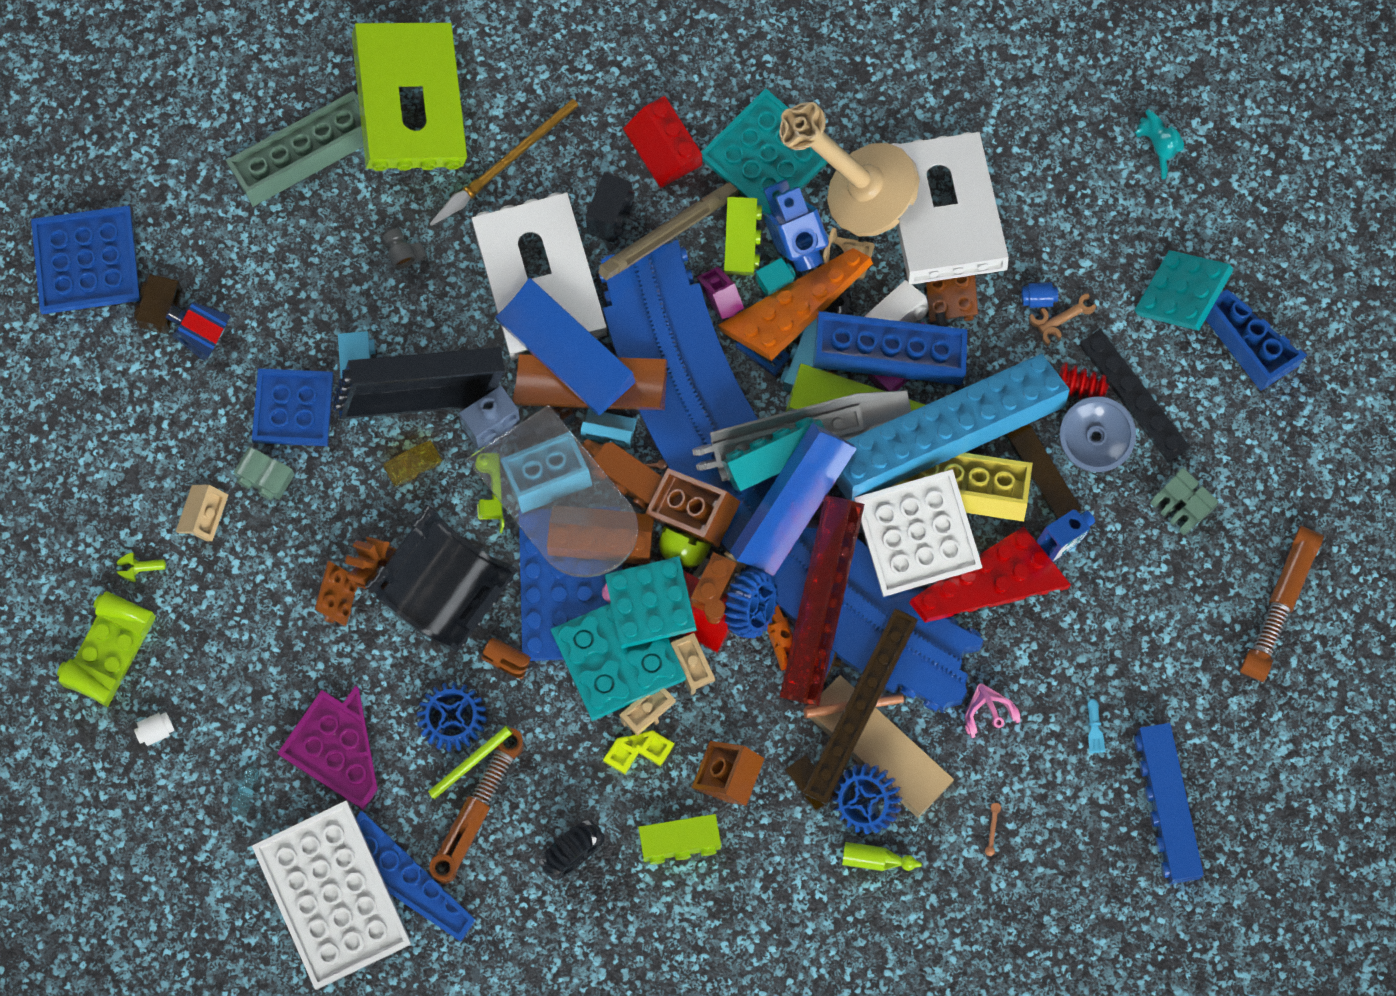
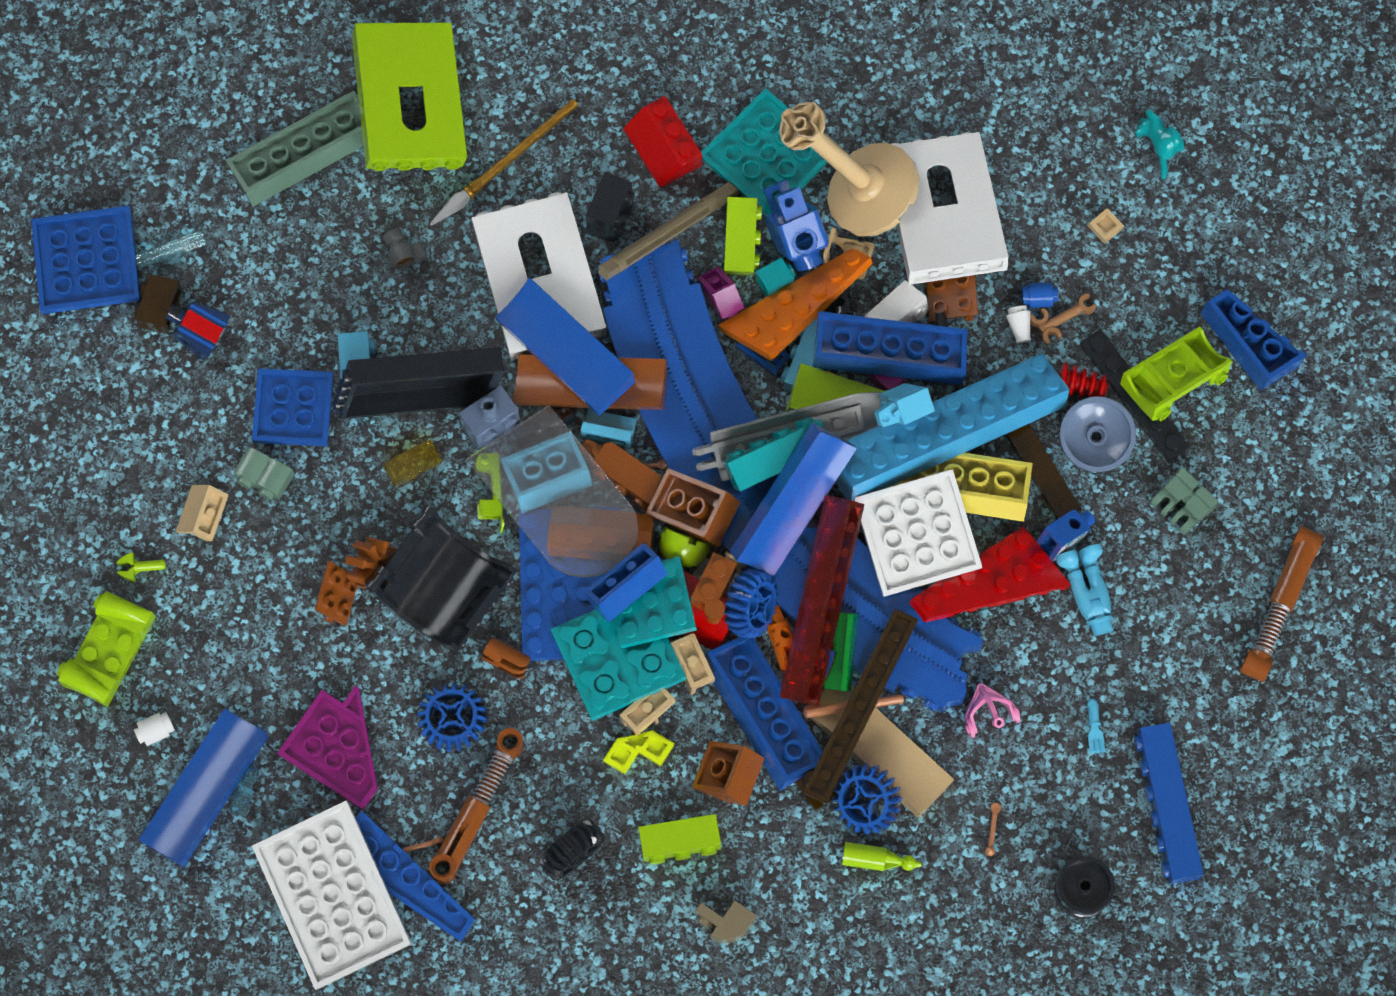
(170, 249): none -> clear light blue axle
(204, 788): none -> blue arch
(439, 840): none -> nougat hinge
(471, 761): lime bar -> none
(626, 582): none -> blue brick
(728, 928): none -> dark tan brick
(766, 718): none -> blue arch
(844, 644): none -> green panel
(903, 405): none -> medium azure hinge
(1020, 323): none -> white cone
(1091, 602): none -> medium azure piece
(1097, 880): none -> black wheel
(1105, 226): none -> tan plate
(1173, 373): none -> lime piece
(1184, 290): teal plate -> none

